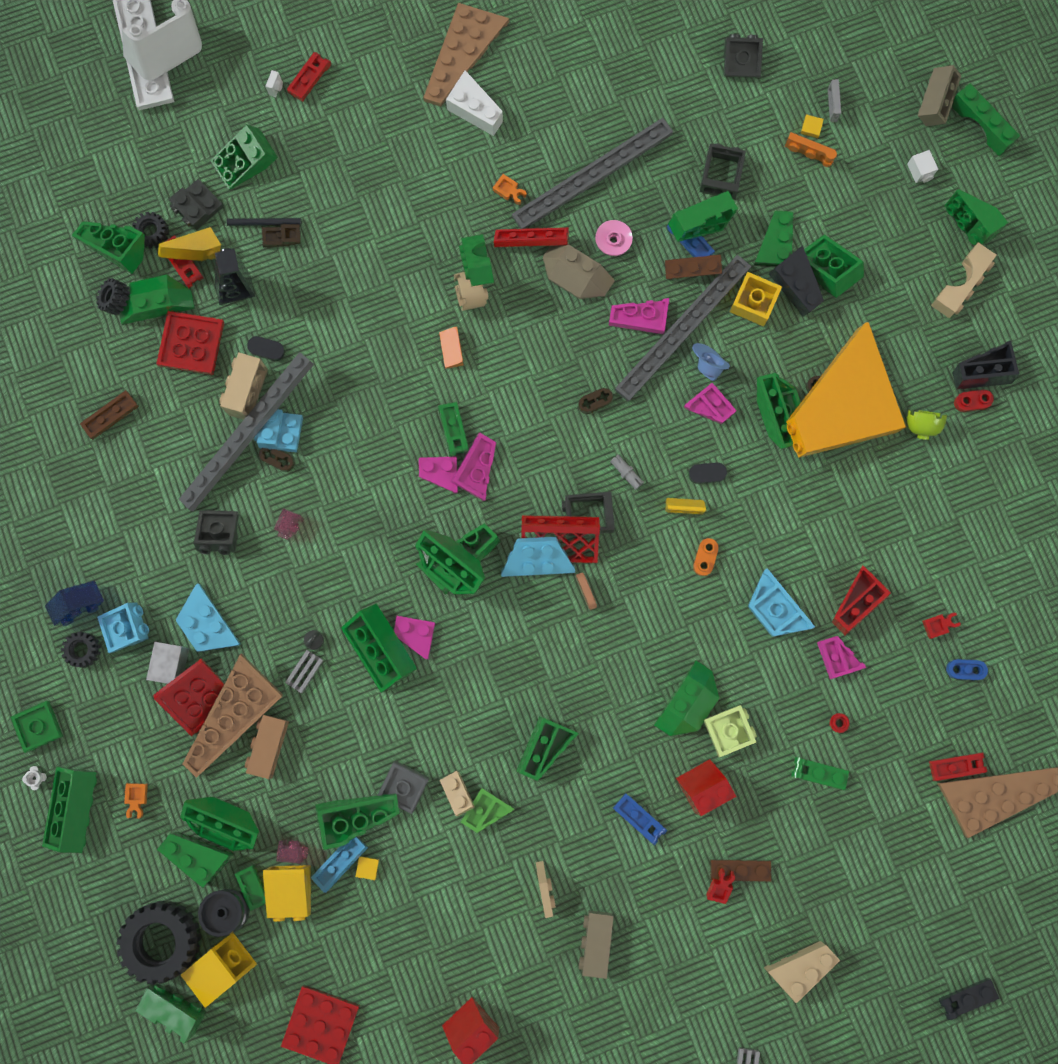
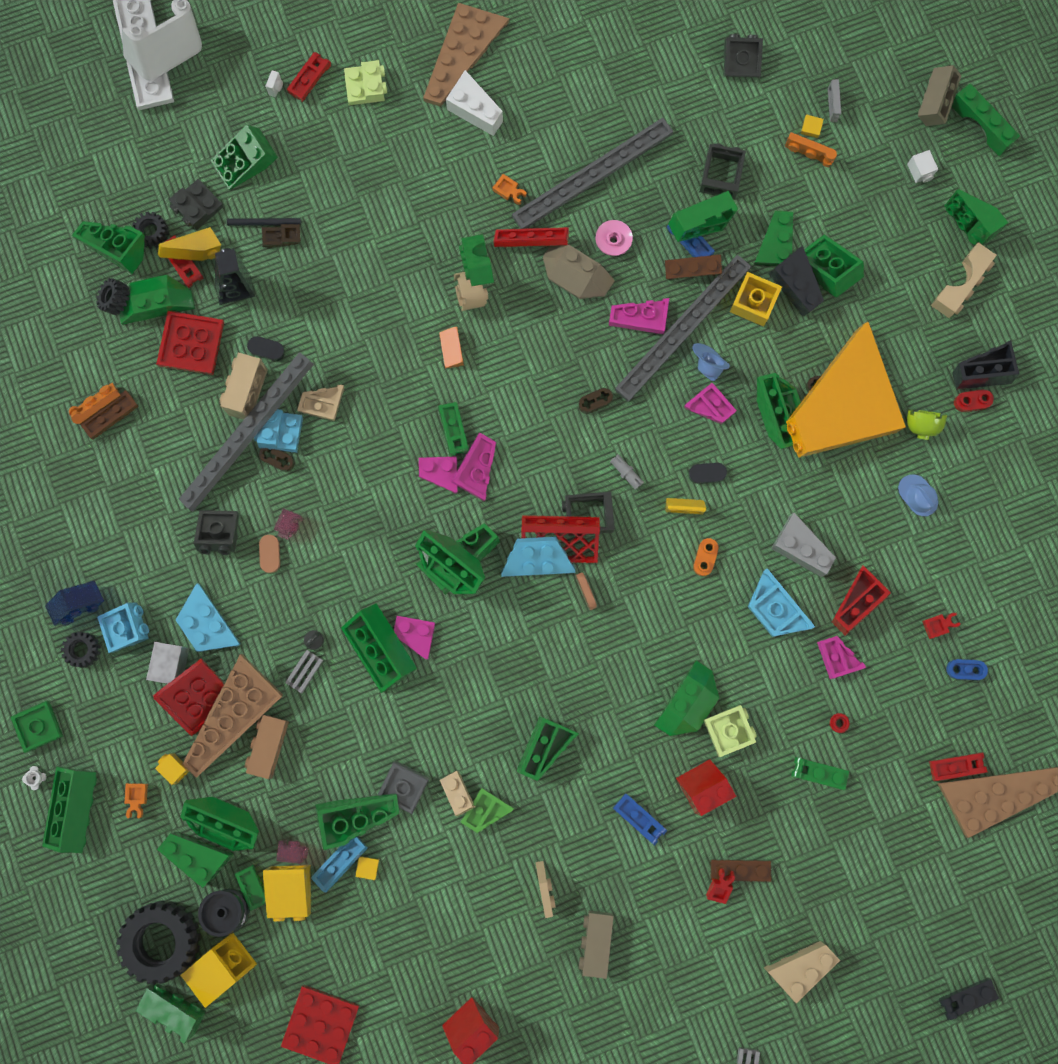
(93, 403): none -> orange plate
(172, 768): none -> yellow brick
(269, 553): none -> nougat tile
(321, 403): none -> tan wing
(365, 83): none -> yellowish green plate
(803, 547): none -> light grey wedge
(918, 495): none -> medium blue piece

